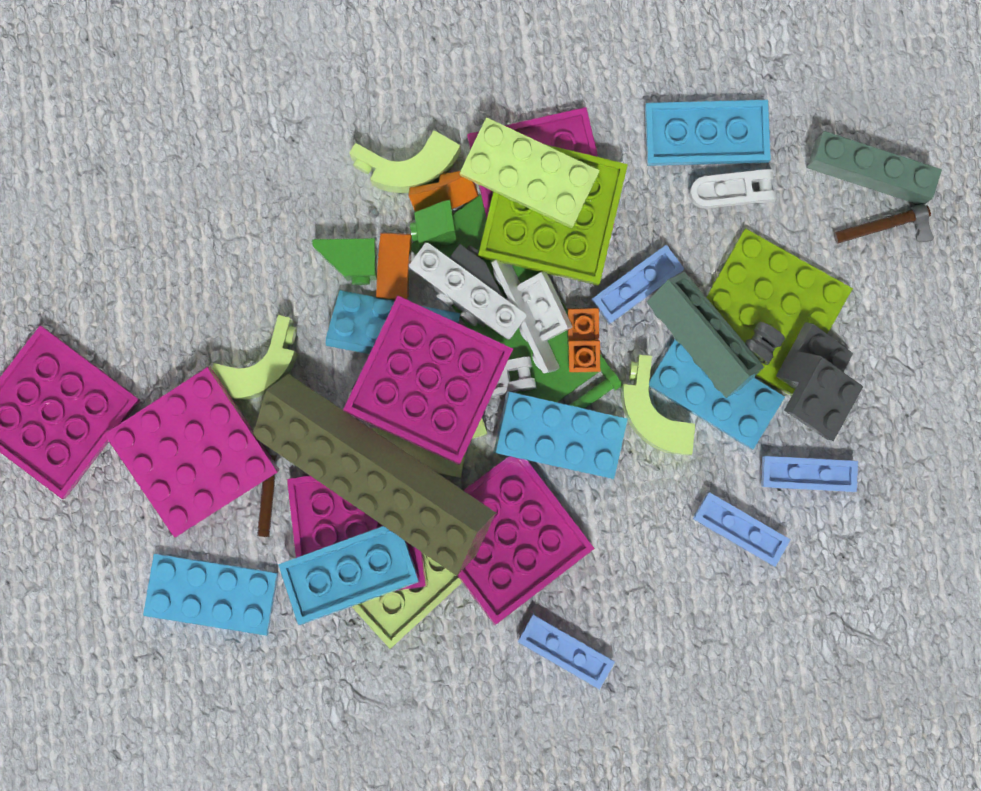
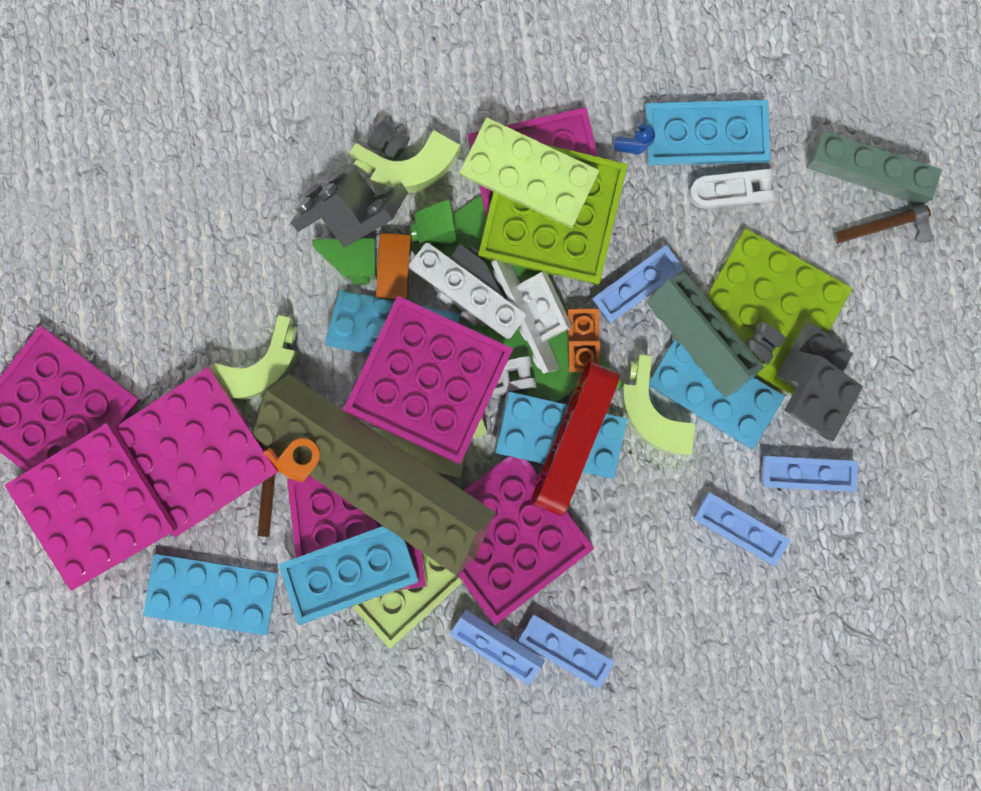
(90, 506): none -> dark pink plate
(287, 466): none -> orange piece
(349, 206): none -> dark grey bracket
(388, 140): none -> dark grey wheel
(450, 187): orange slope -> none
(497, 647): none -> light blue plate
(575, 438): none -> red beam
(638, 143): none -> blue arm

